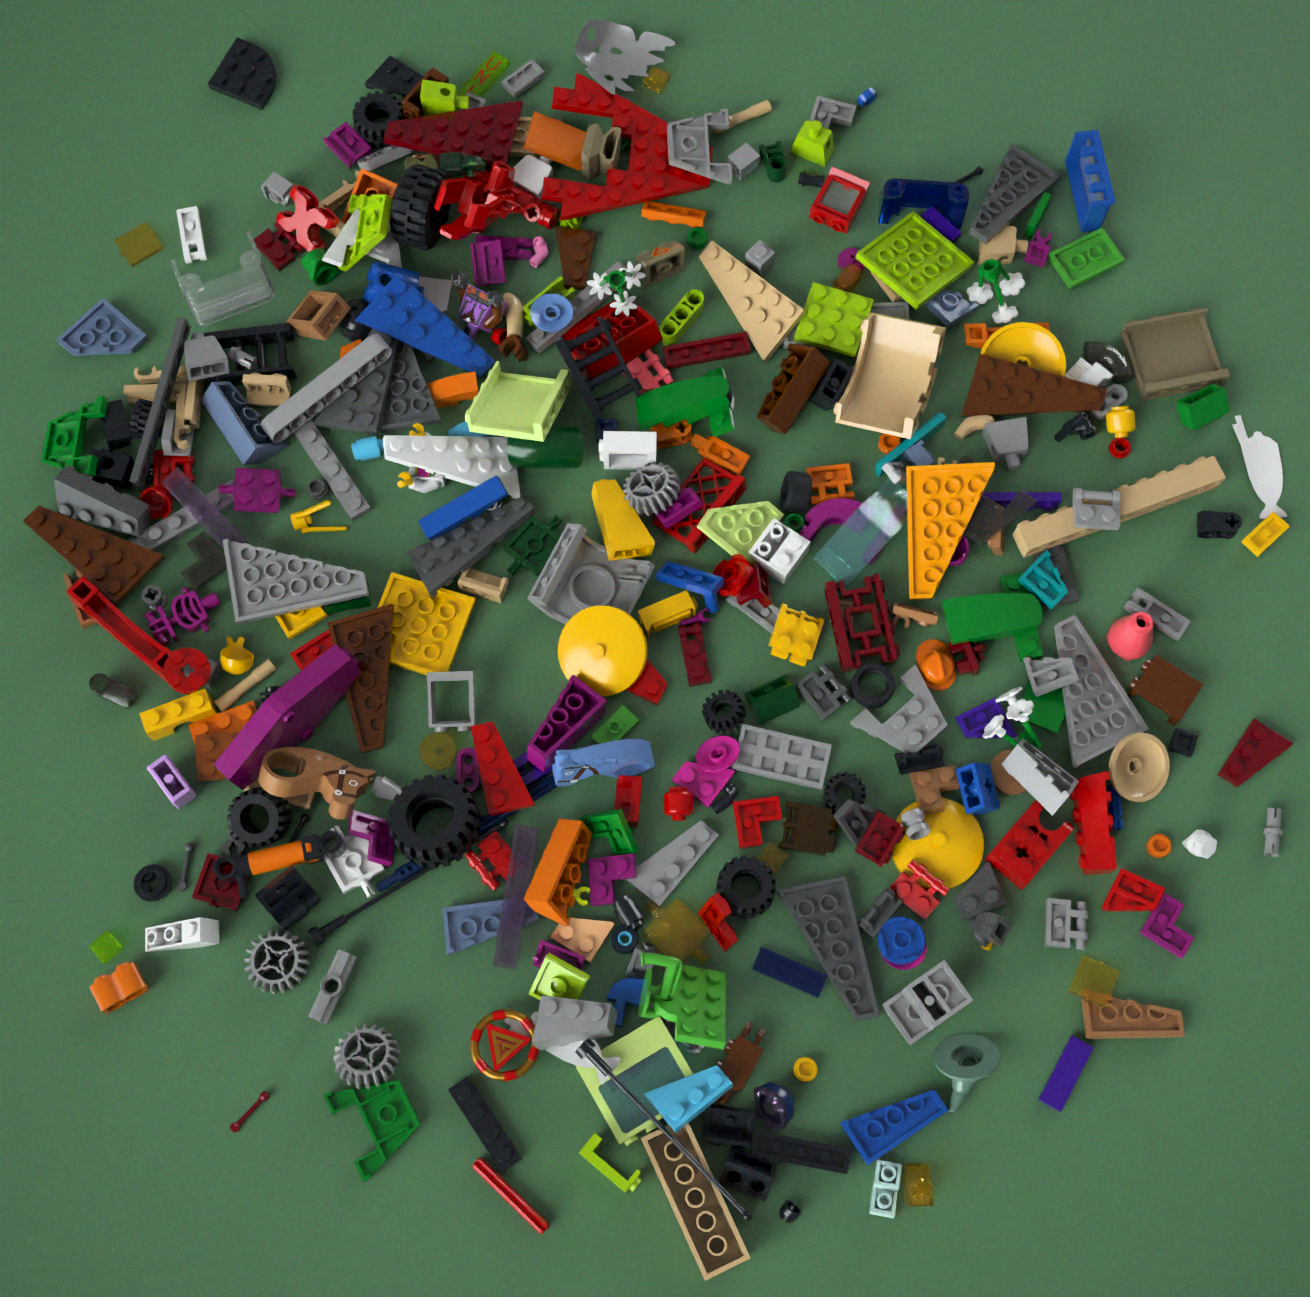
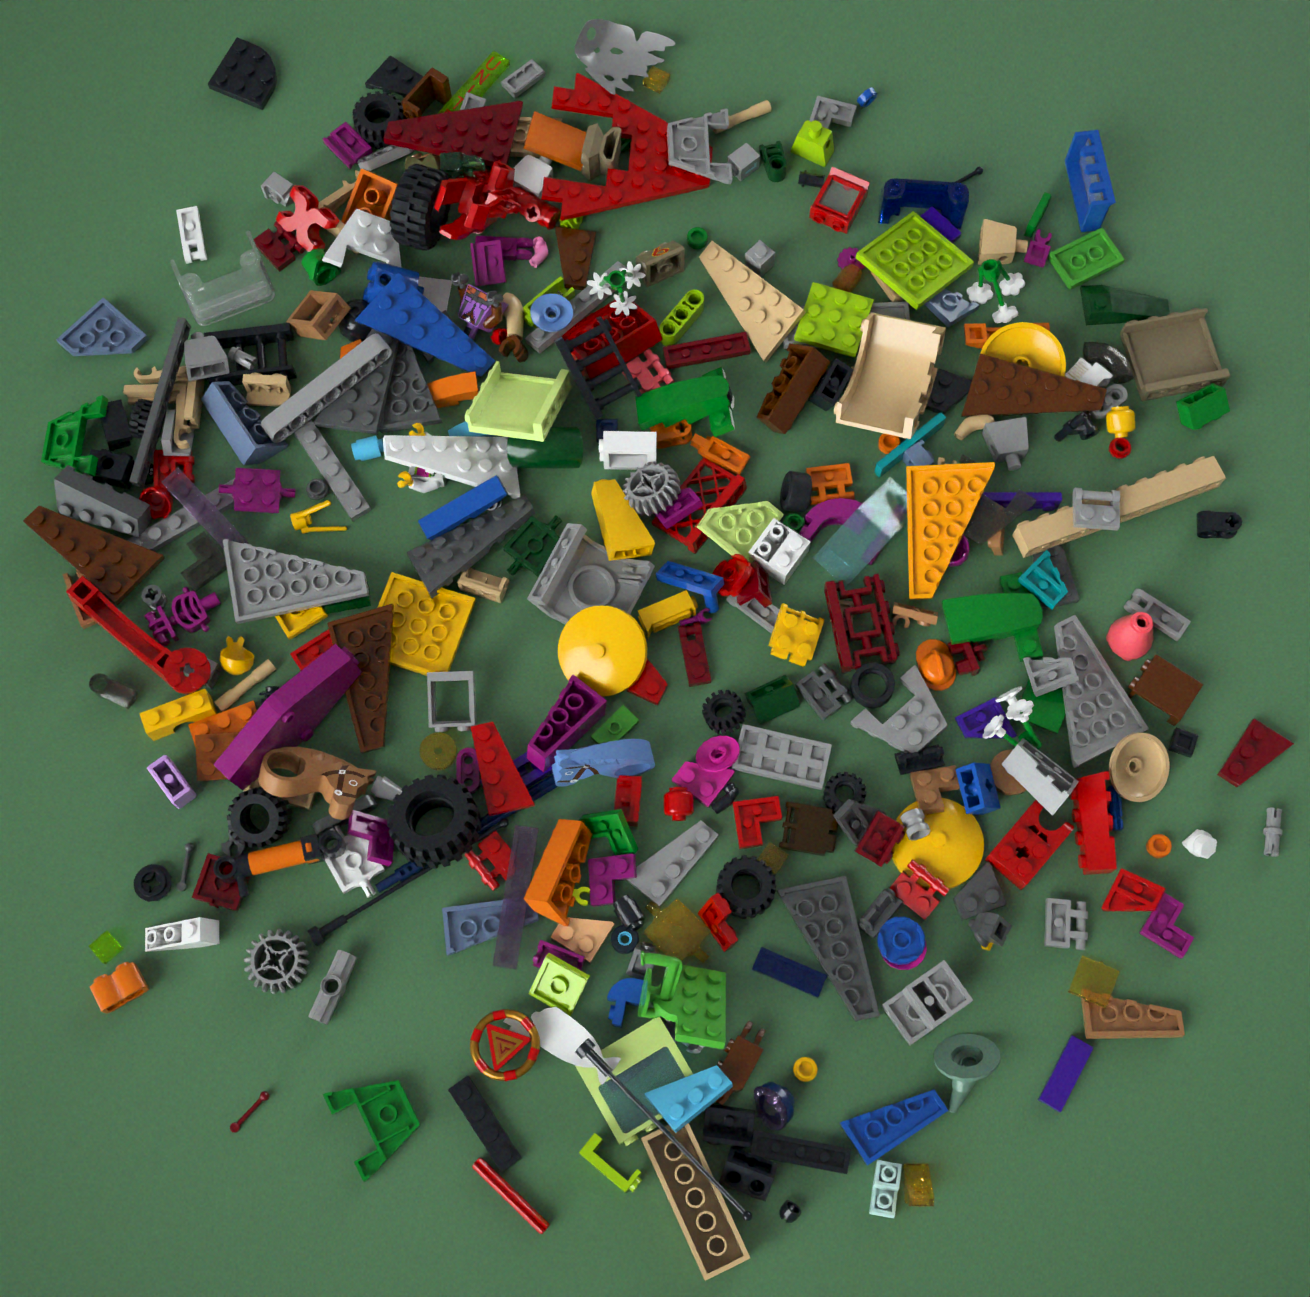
(138, 244): clear yellow piece -> none
(288, 897): black plate -> none
(304, 818): black hinge -> none
(365, 805): none -> dark grey beam
(371, 225): lime wing -> none
(383, 1046): light grey gear -> none
(441, 98): lime torso -> none
(572, 1020): light grey wedge -> none
(673, 214): orange plate -> none
(896, 472): light grey plate -> none
(947, 391): none -> black wing
(1013, 190): dark grey wing -> none
(1114, 305): none -> dark green wedge
(1263, 467): white sticker -> none
(1265, 534): yellow plate -> none

